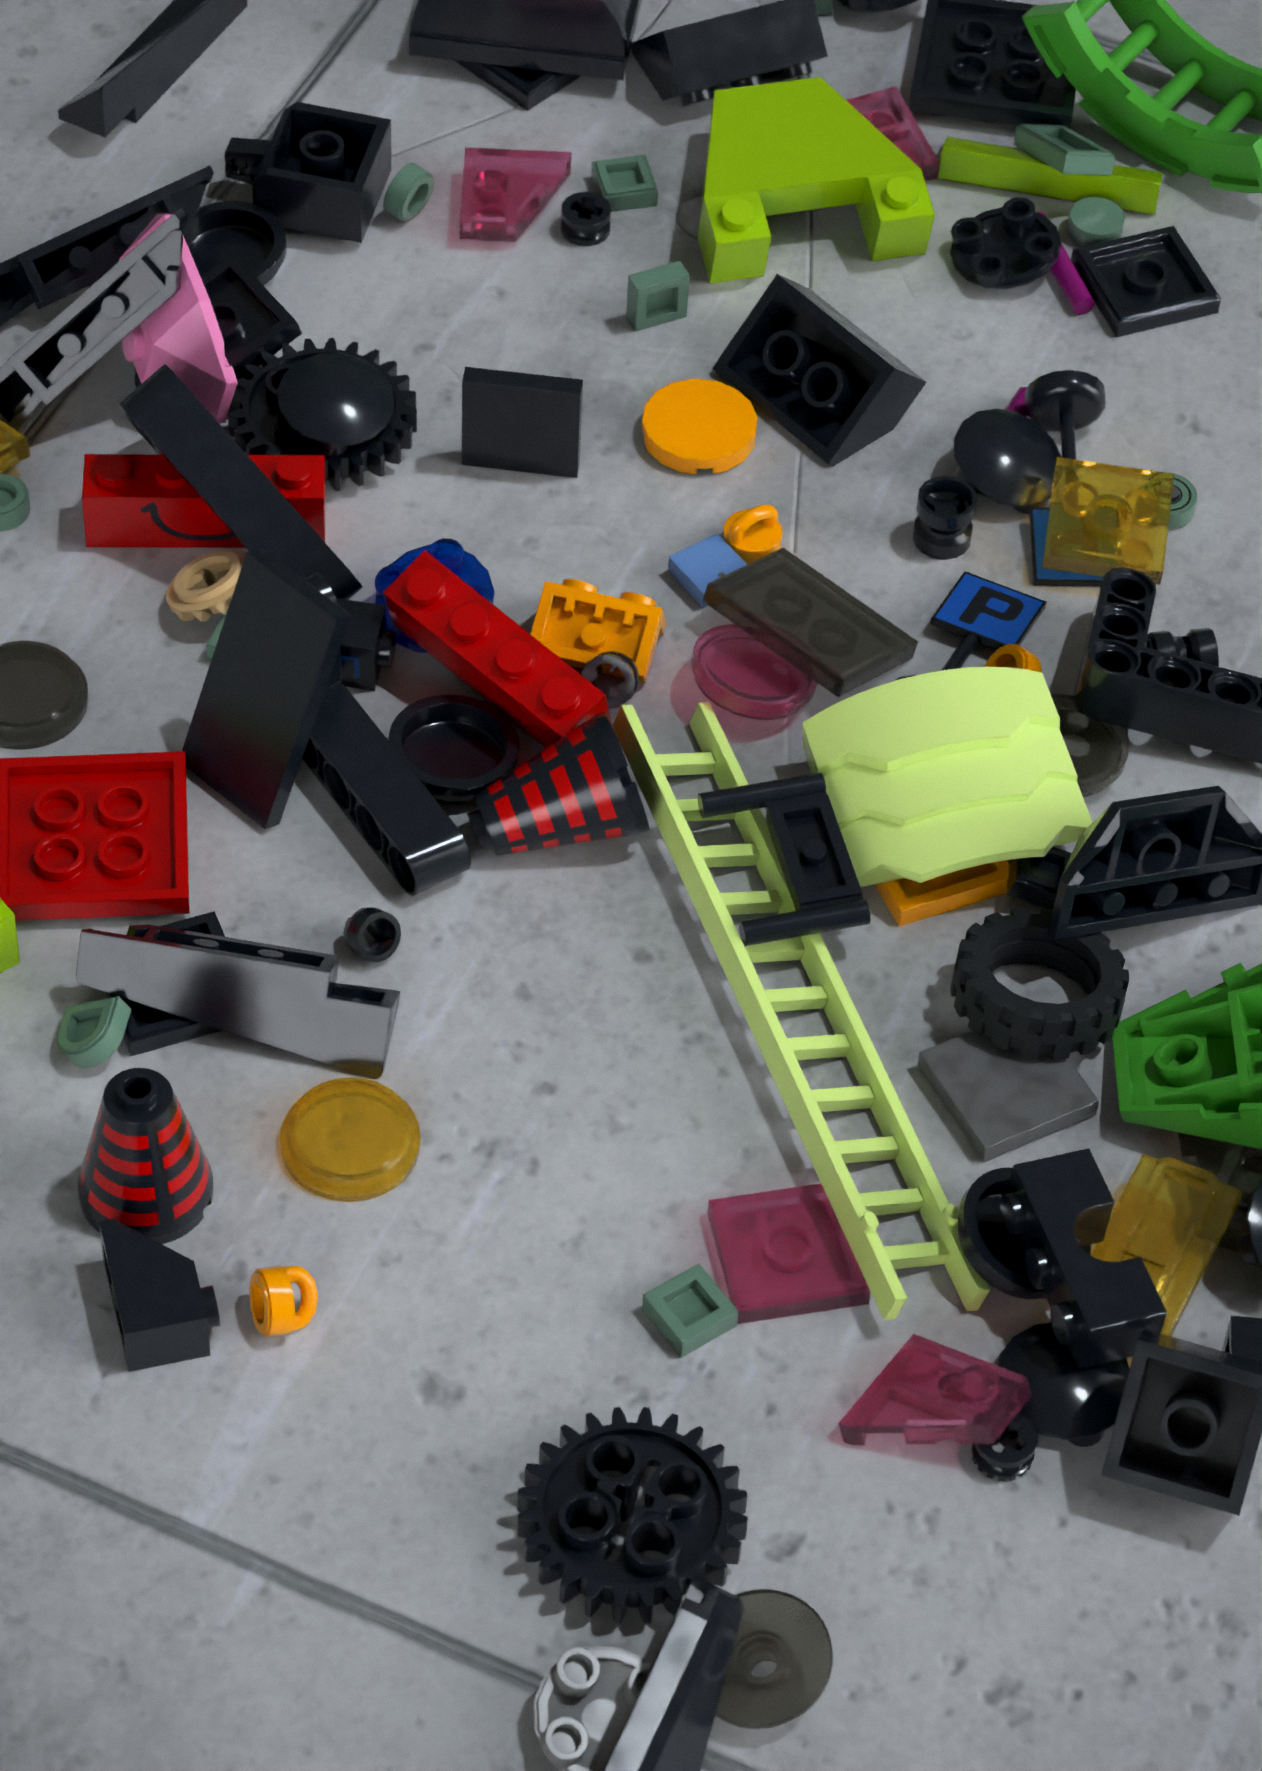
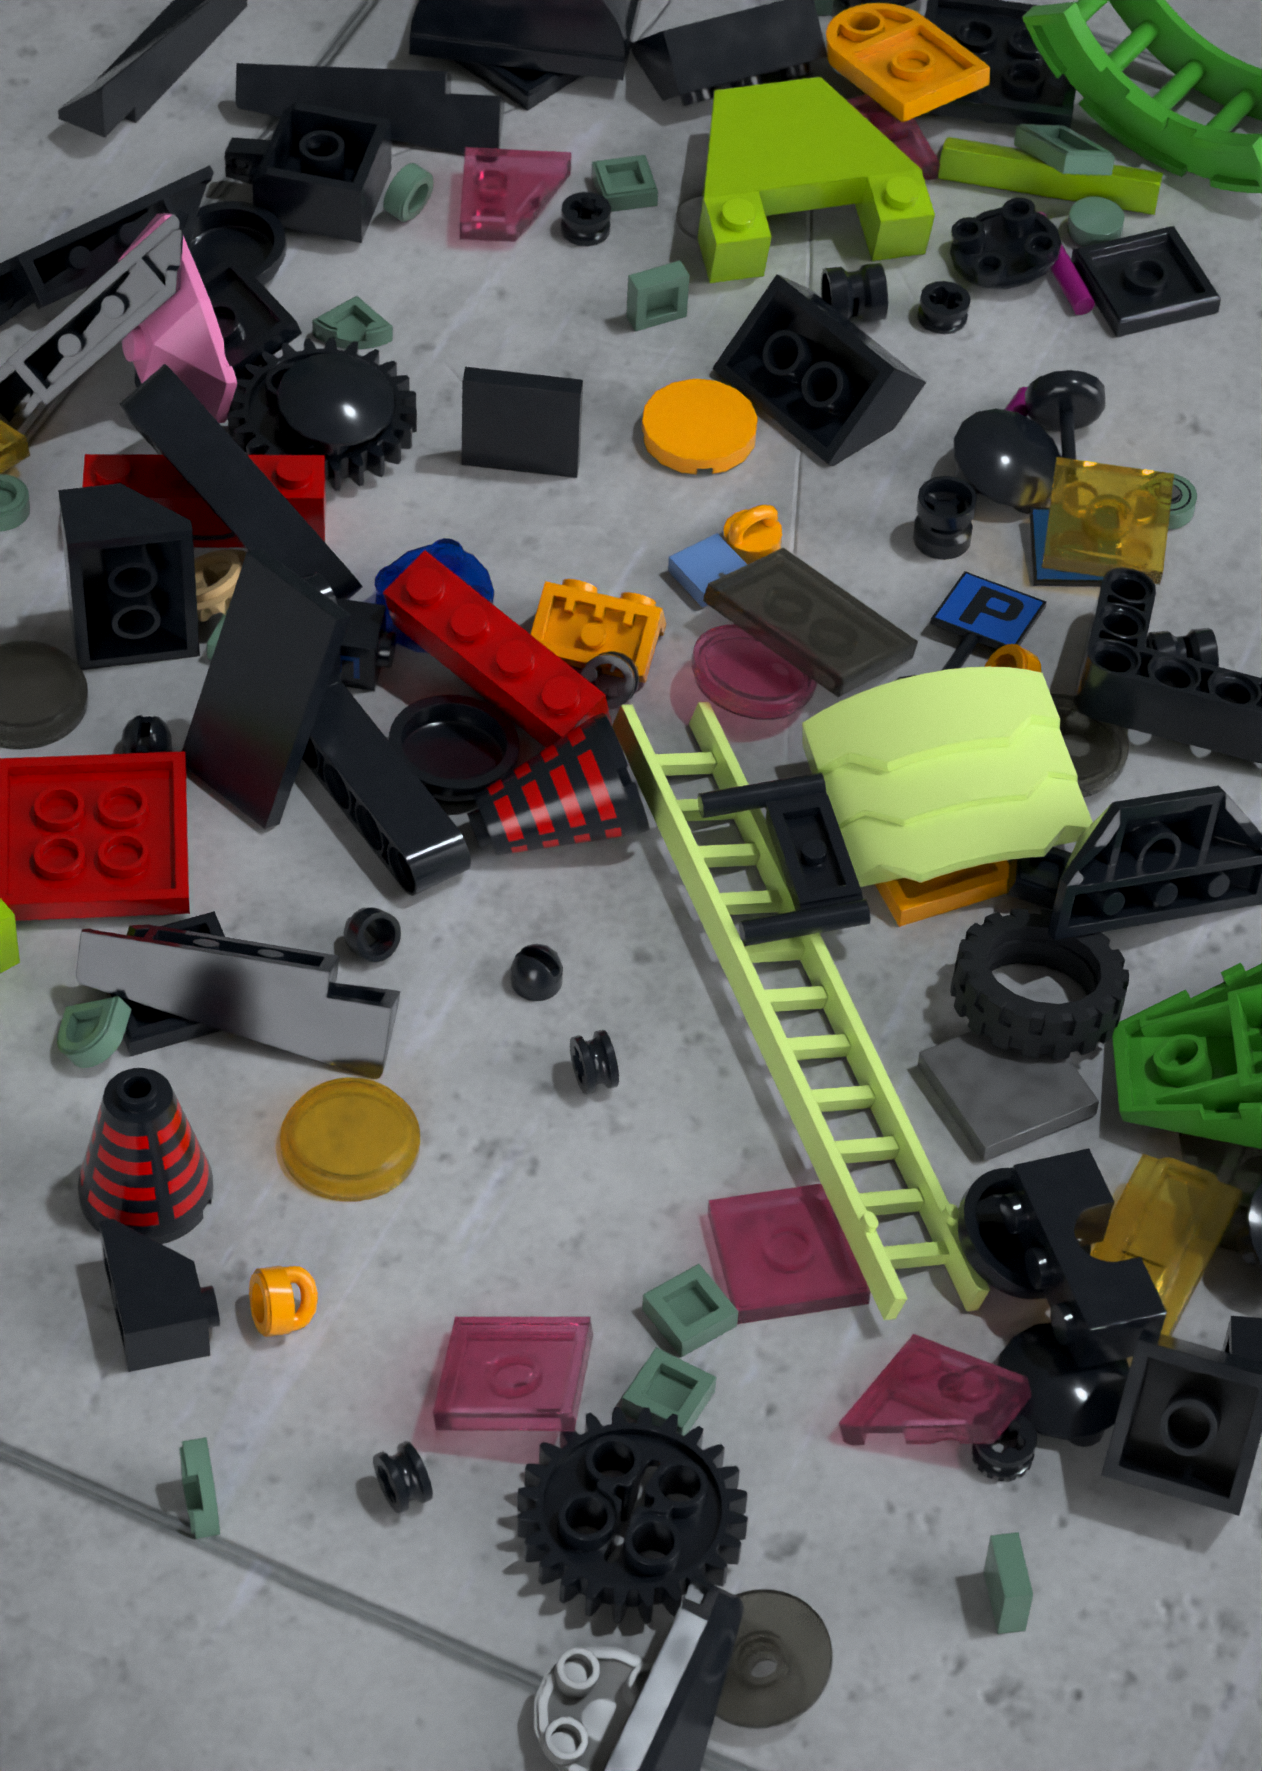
(128, 577): none -> black slope
(146, 726): none -> black hinge
(199, 1488): none -> sand green tile
(353, 322): none -> sand green tile
(402, 1477): none -> black bush
(414, 100): none -> black wedge
(513, 1374): none -> clear pink tile
(532, 975): none -> black hinge
(594, 1061): none -> black bush
(669, 1388): none -> sand green tile
(856, 292): none -> black wheel
(901, 59): none -> light orange tile
(943, 307): none -> black bush
(1008, 1583): none -> sand green tile

